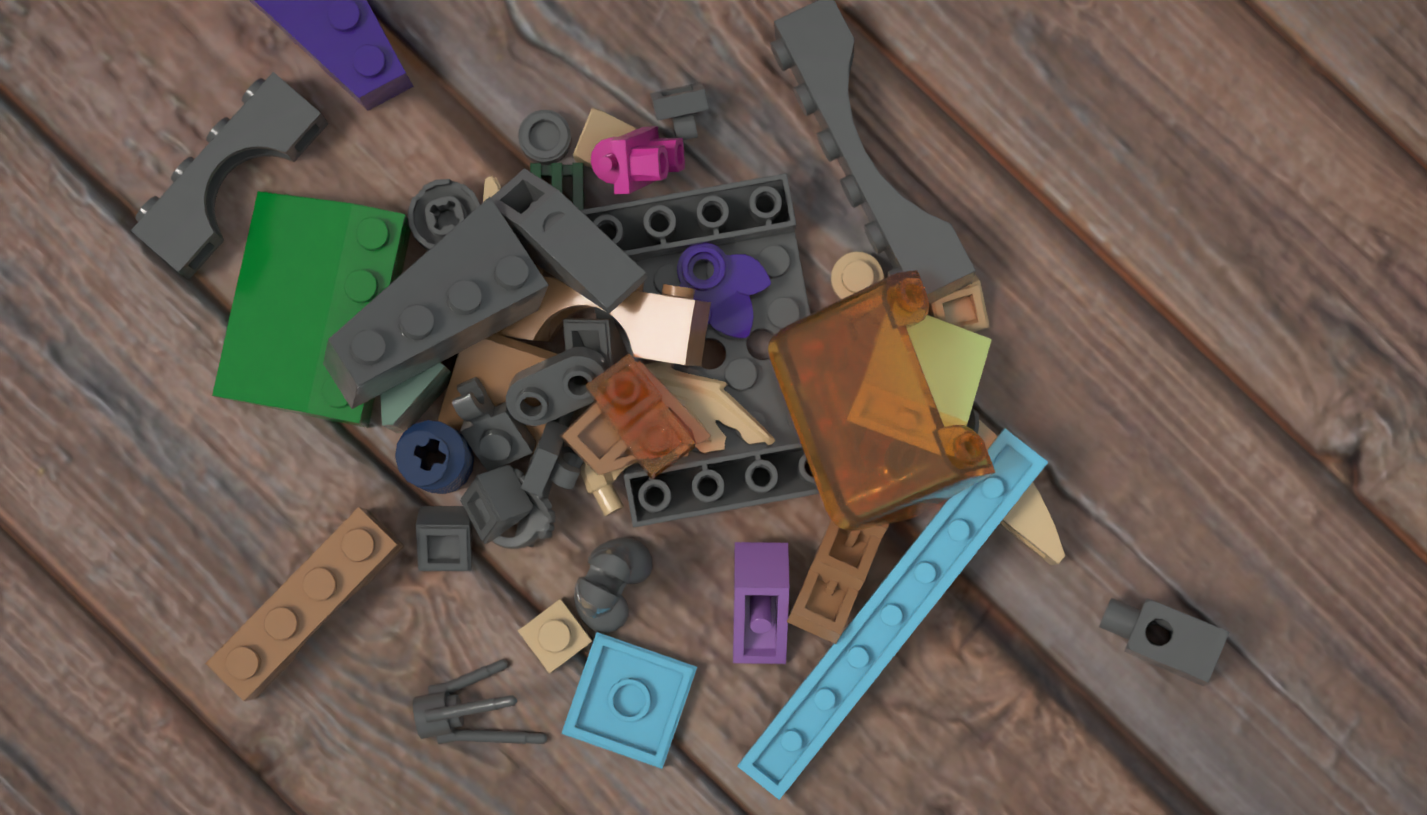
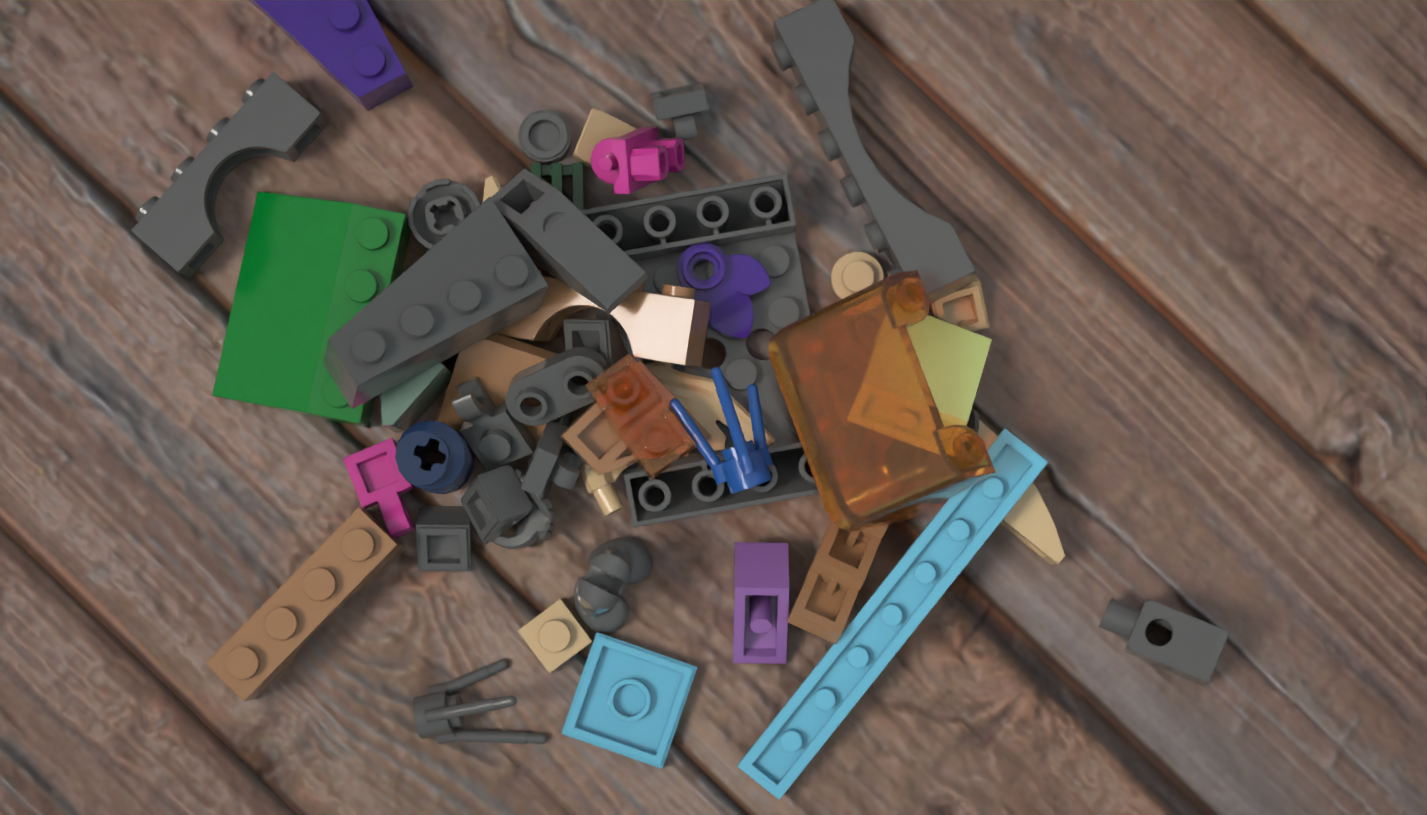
(381, 483): none -> dark pink plate
(744, 464): none -> blue plant

